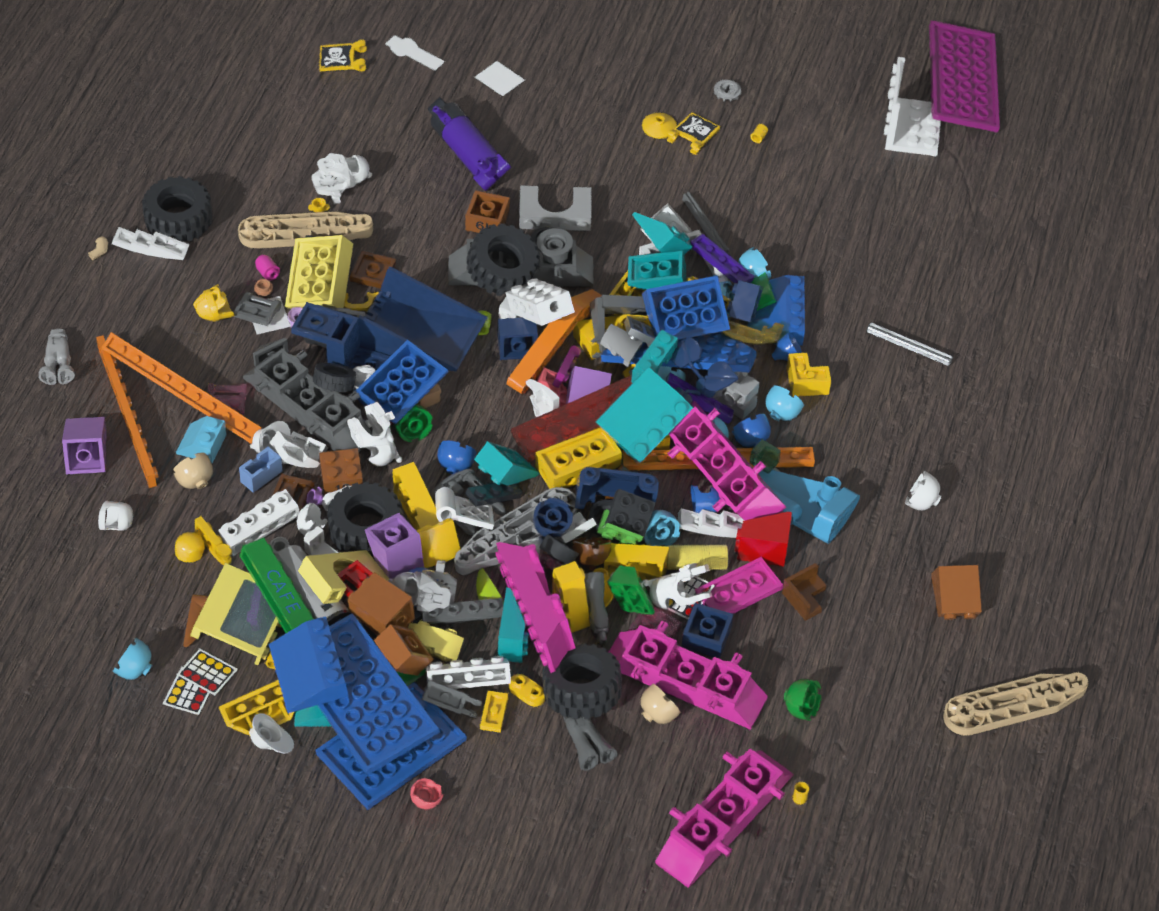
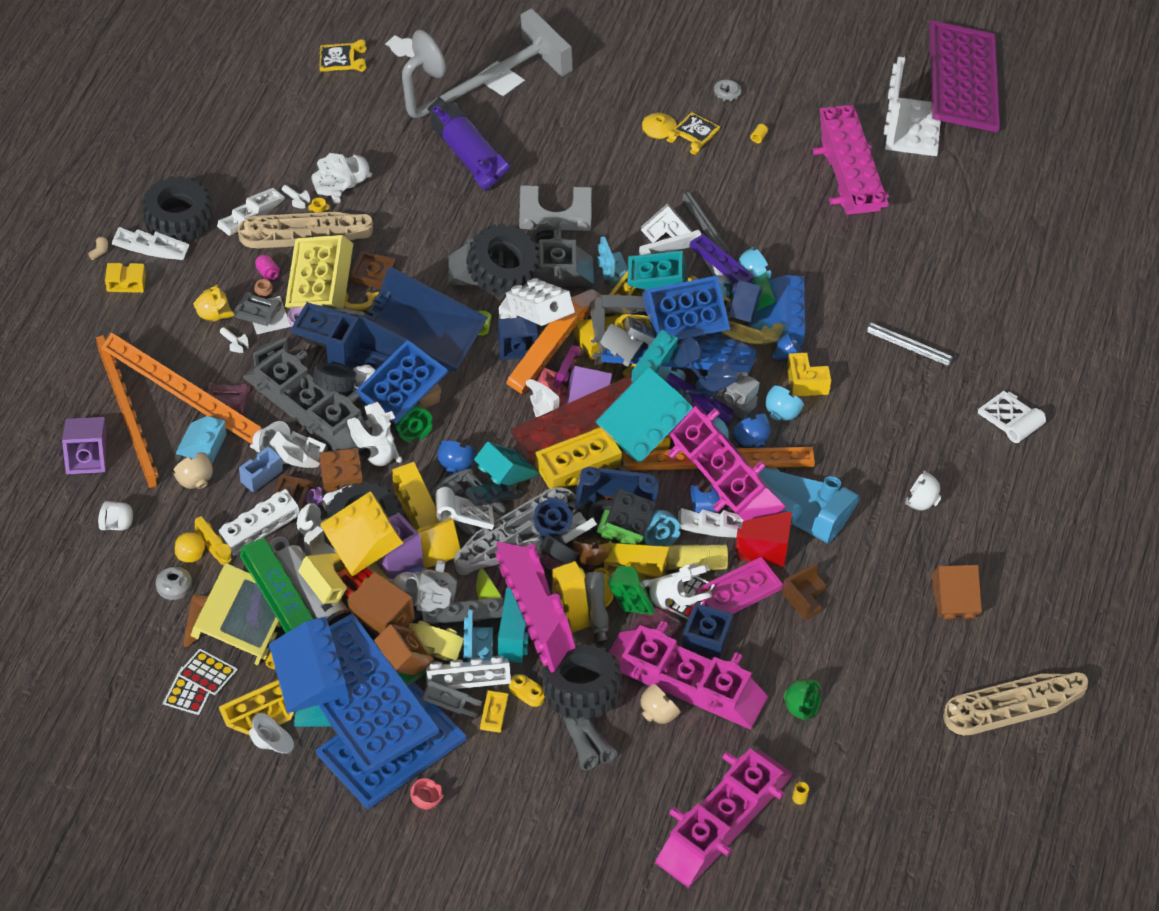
(57, 353): light grey piece -> none
(125, 279): none -> yellow brick
(134, 661): medium azure cylinder -> none
(174, 589): none -> light grey piece
(235, 340): none -> white bar
(255, 206): none -> white slope
(298, 198): none -> white bar
(361, 533): none -> yellow slope
(429, 56): none -> light grey piece
(477, 640): none -> medium azure bracket
(486, 210): dark orange brick -> none
(555, 245): dark grey piece -> none
(612, 263): none -> medium azure bracket
(663, 236): teal slope -> none
(767, 454): clear green panel -> none
(851, 160): none -> dark pink piece
(1021, 423): none -> white piece

